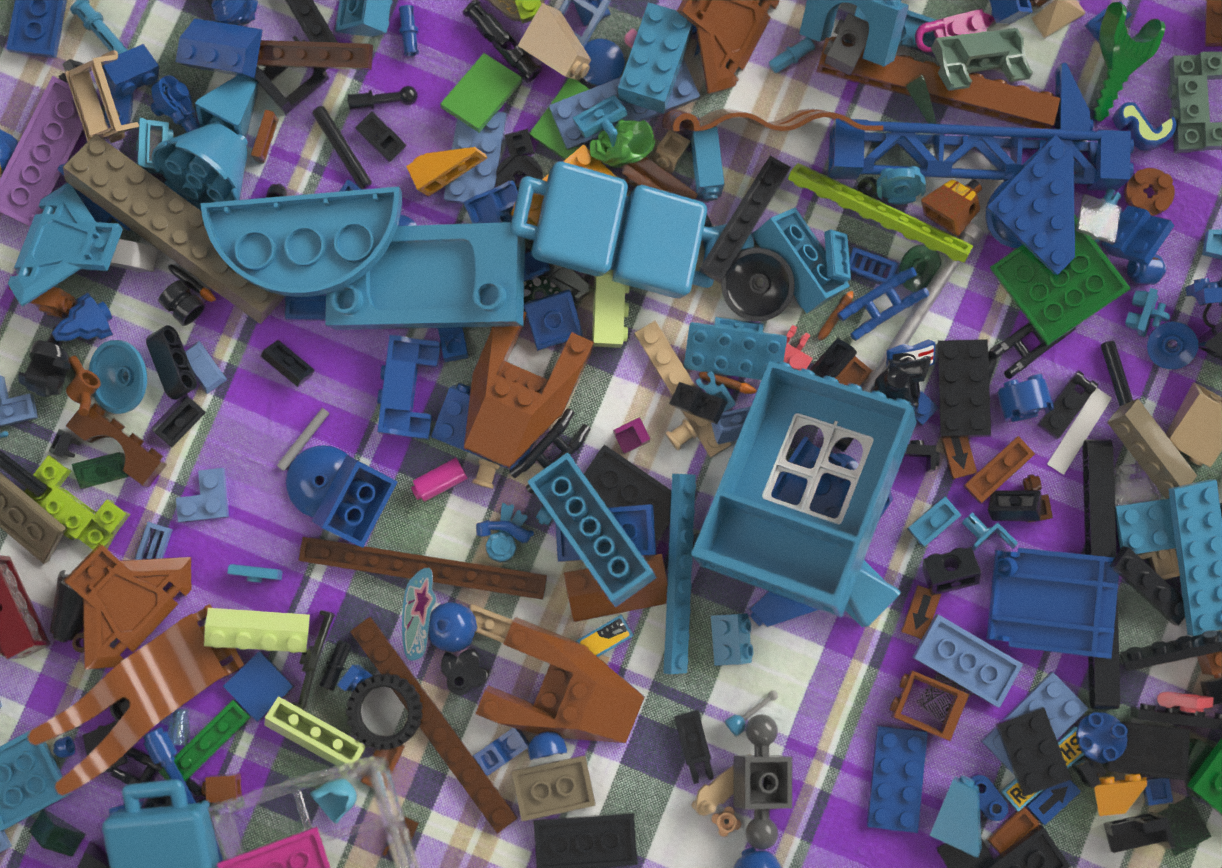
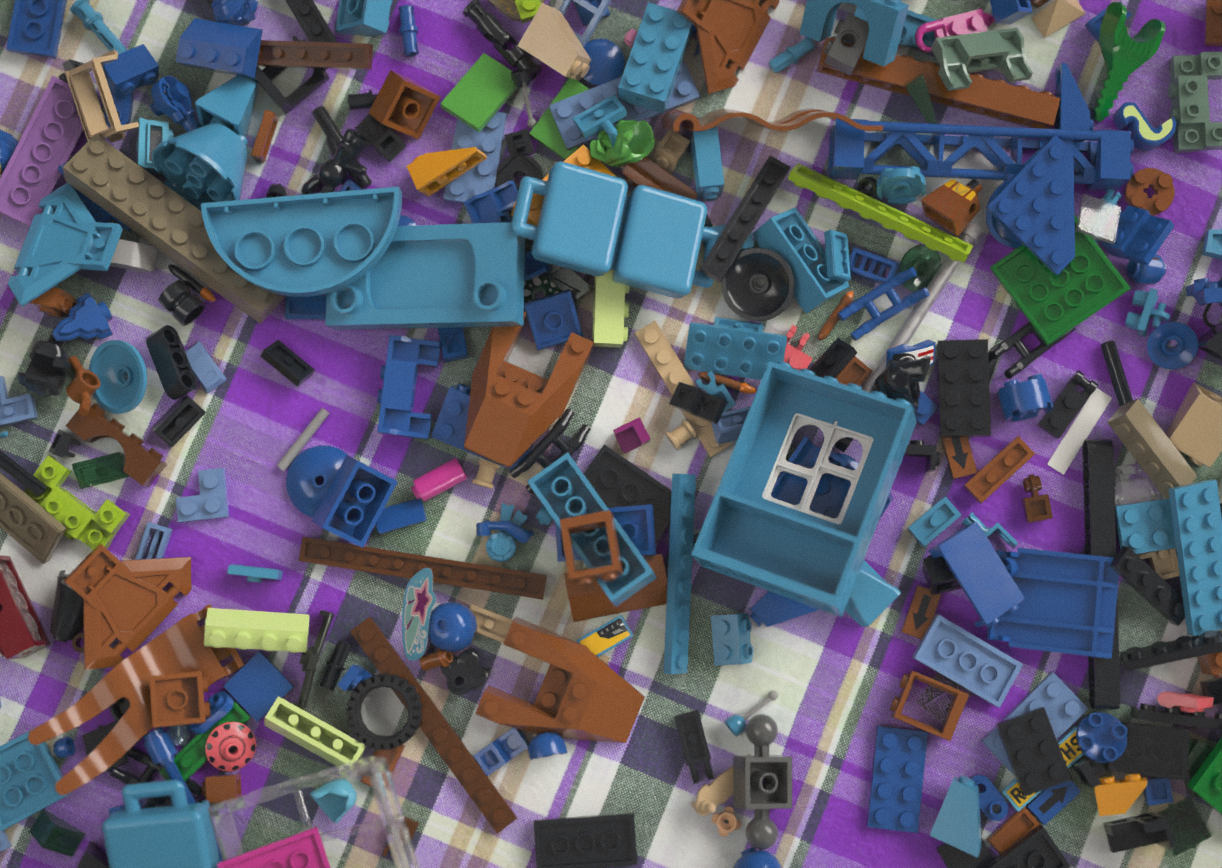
(179, 699): none -> dark orange plate
(220, 705): none -> blue plate
(223, 738): none -> coral dish
(344, 159): none -> black animal
(401, 516): none -> blue slope
(404, 105): none -> dark orange slope
(436, 659): none -> dark orange pin
(522, 79): none -> hinge
(553, 788): dark tan plate -> none
(585, 523): none -> dark orange window
(980, 573): none -> blue panel
(1015, 505): black slope -> none

